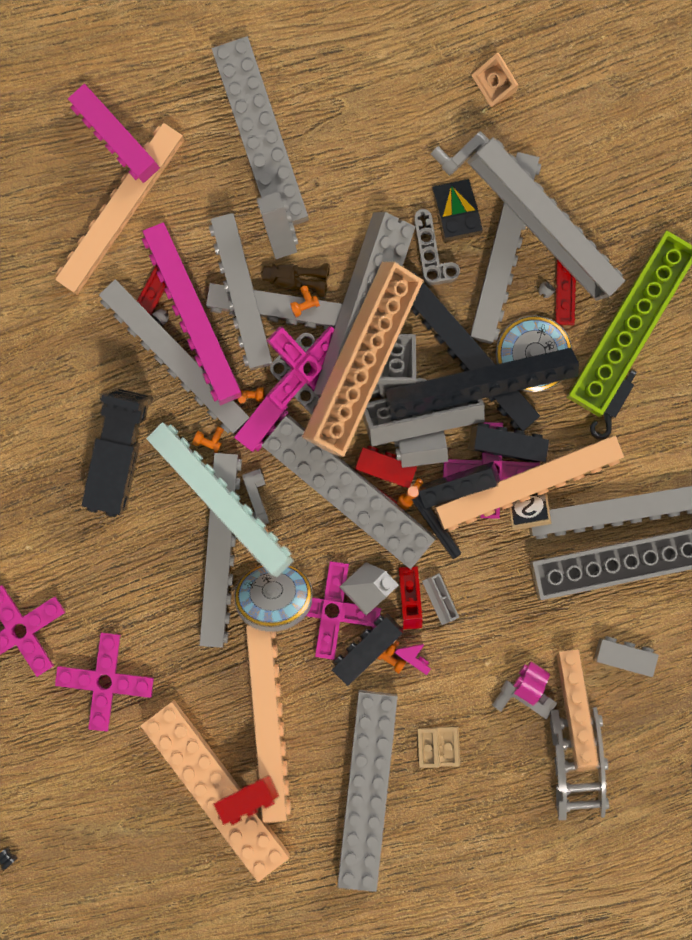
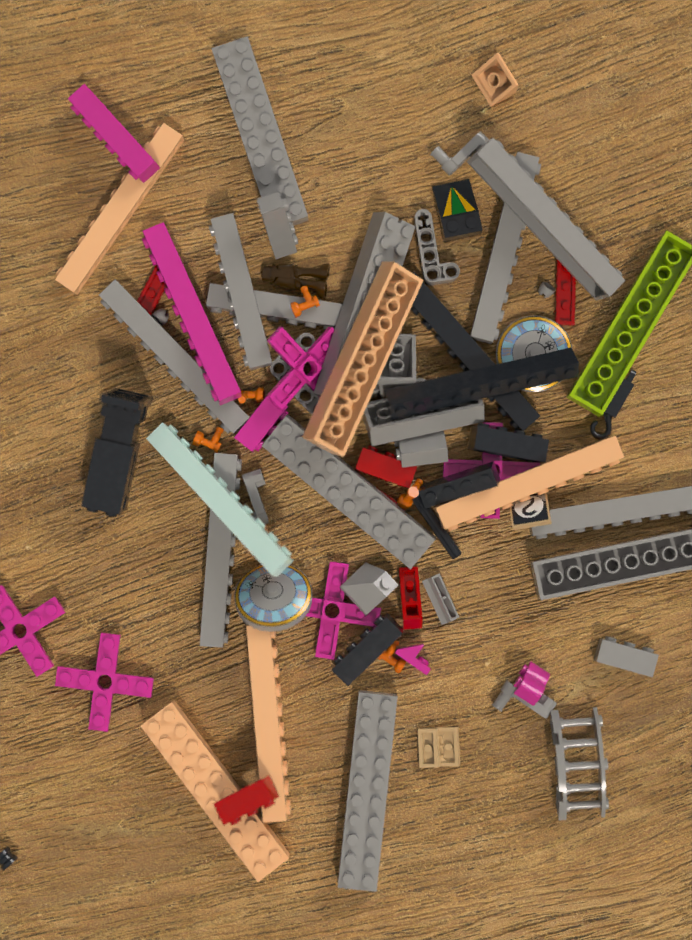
(577, 711): light nougat brick -> none

